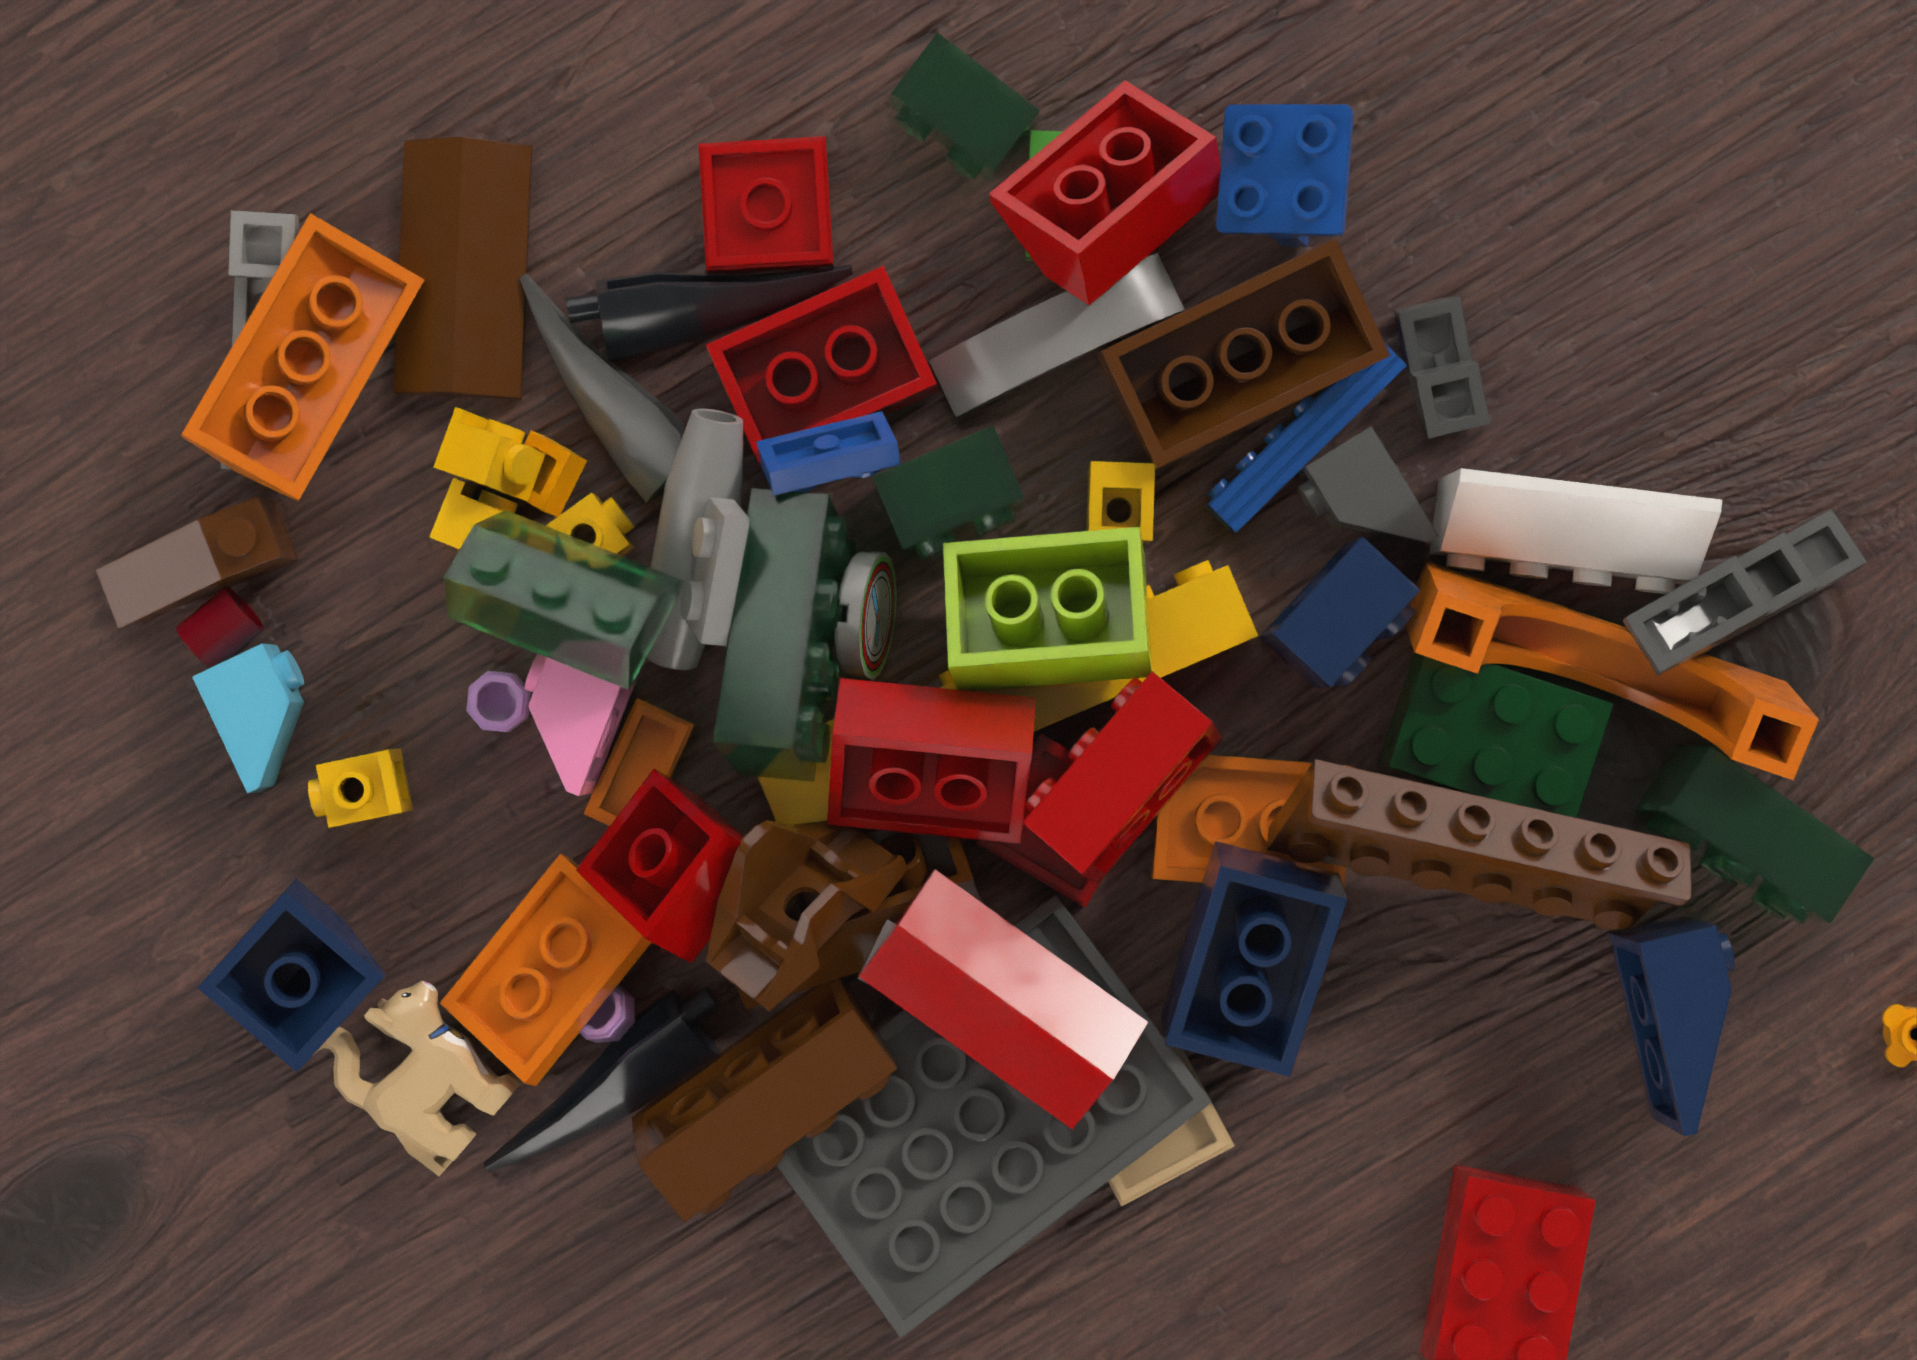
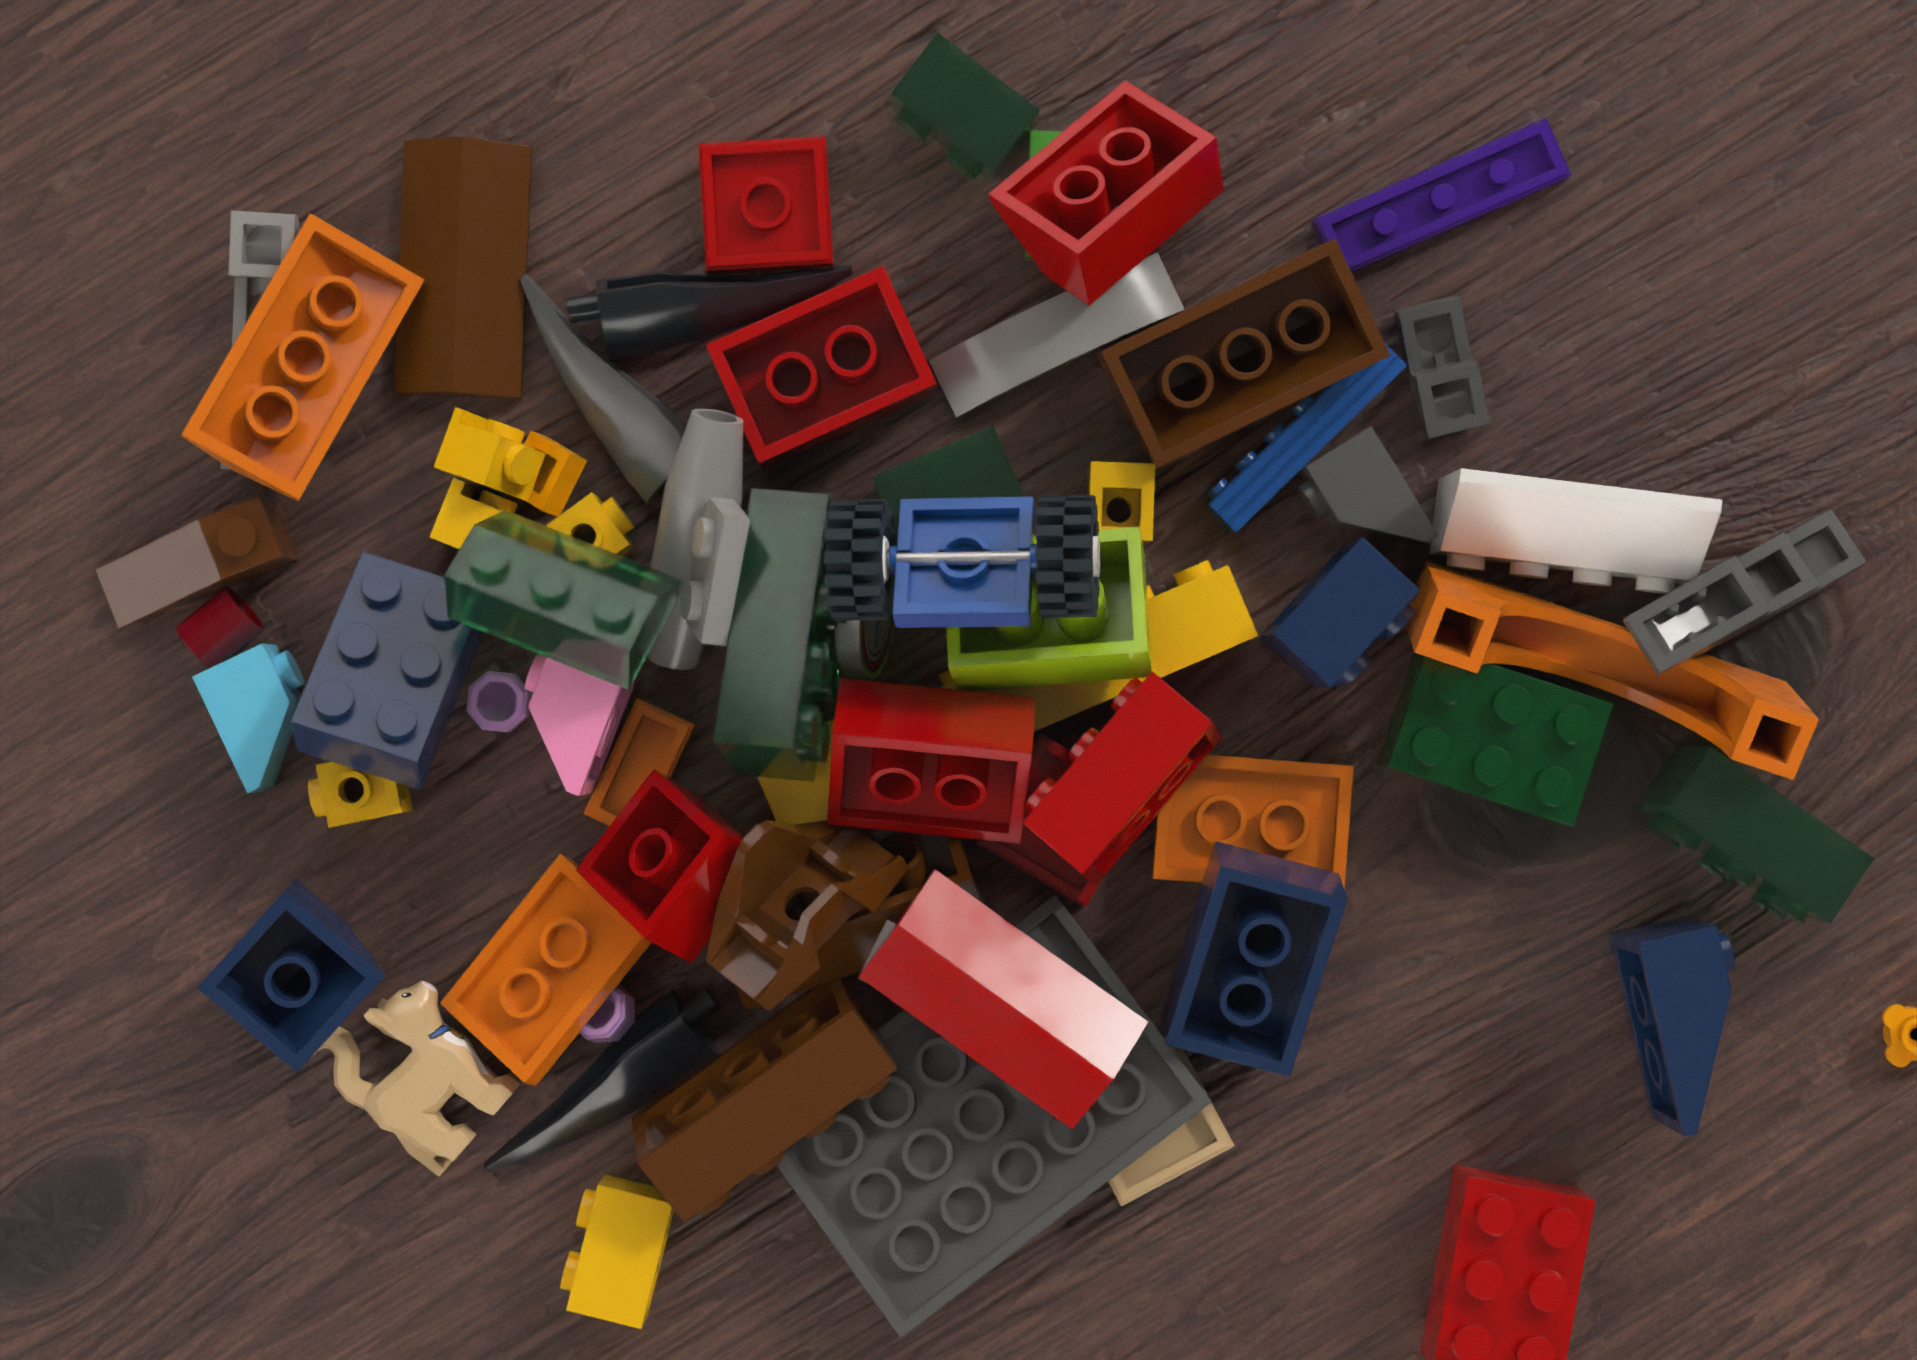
(386, 674): none -> dark blue brick
(619, 1253): none -> yellow brick
(828, 453): blue plate -> none
(963, 560): none -> plate
(1285, 171): blue bracket -> none
(1445, 196): none -> dark purple tile
(1479, 846): reddish brown bracket -> none

